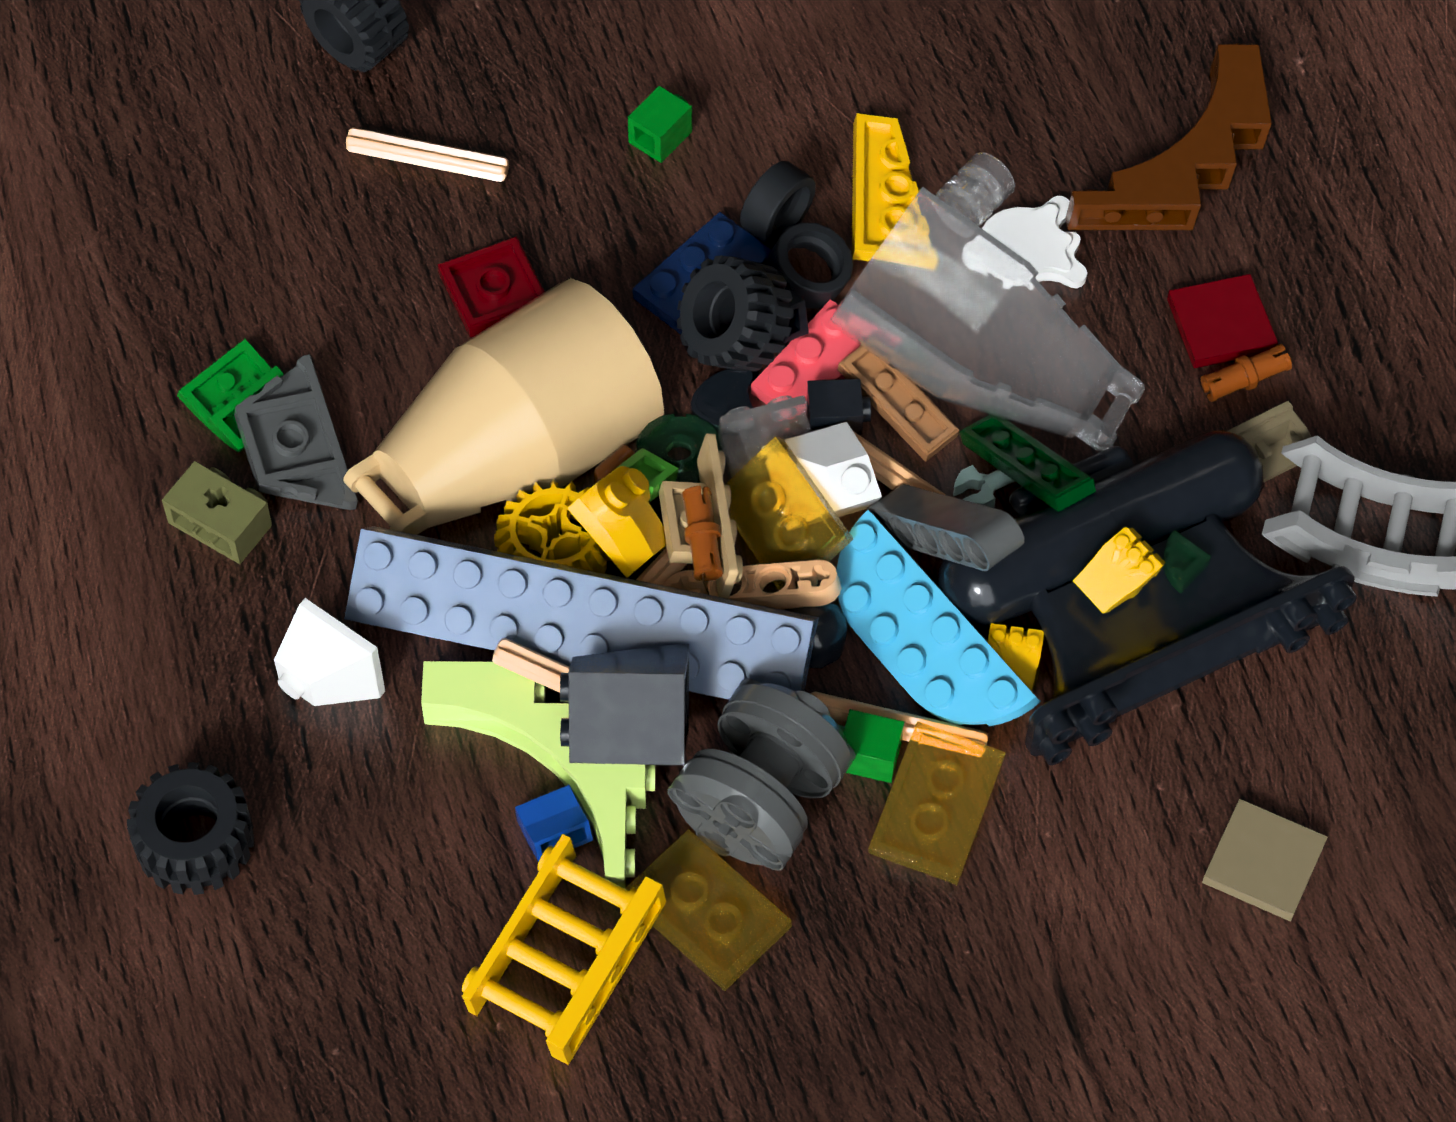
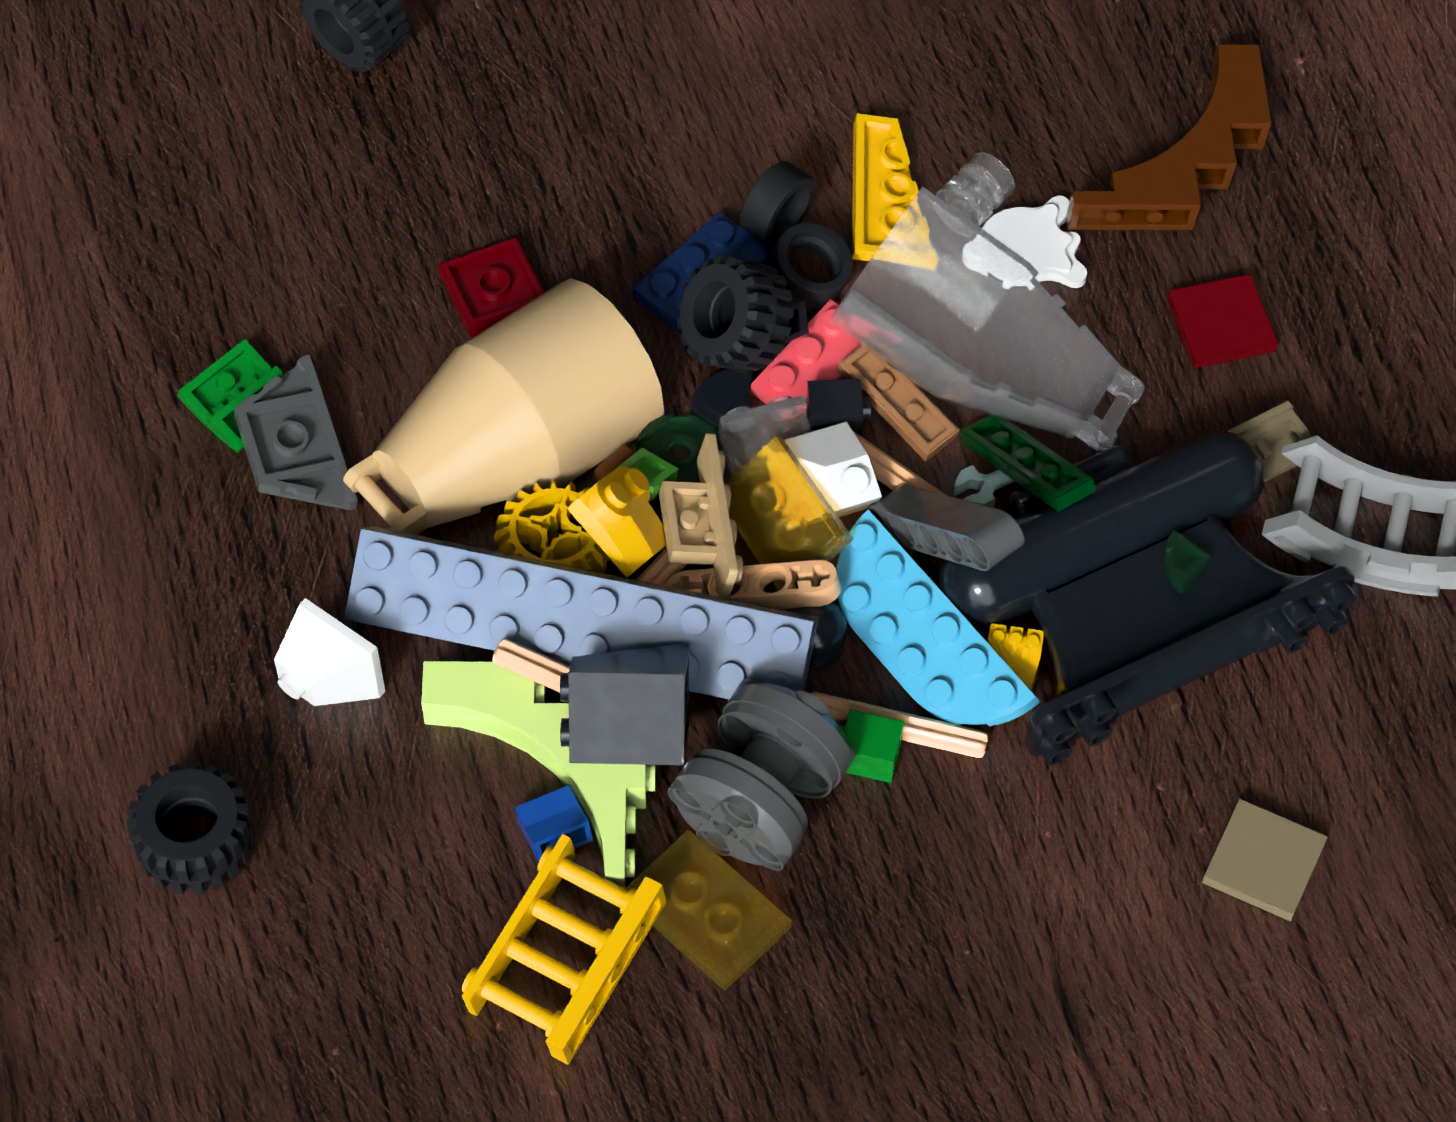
(217, 511): olive brick -> none
(427, 154): light nougat axle -> none
(660, 124): green brick -> none
(702, 533): dark orange pin -> none
(937, 803): clear yellow tile -> none
(1119, 570): yellow hand -> none
(1246, 372): dark orange pin -> none

